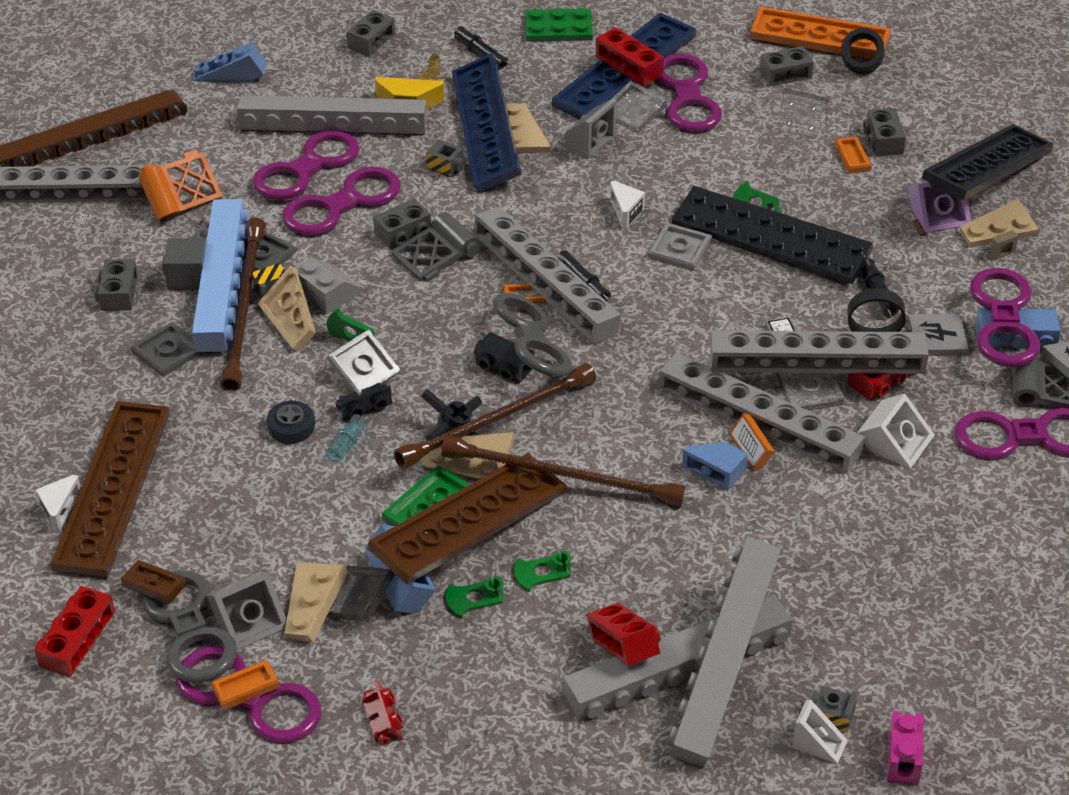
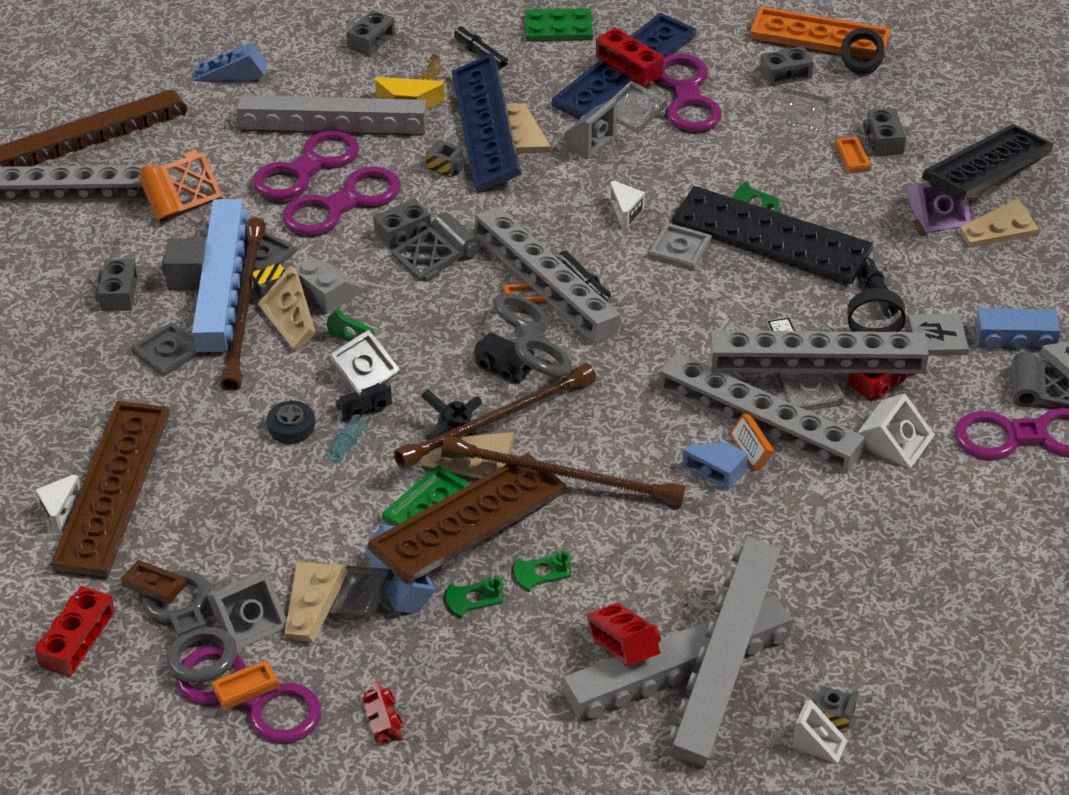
(905, 746): dark pink brick -> none
(1003, 245): dark tan plate -> none
(1004, 317): magenta bar -> none

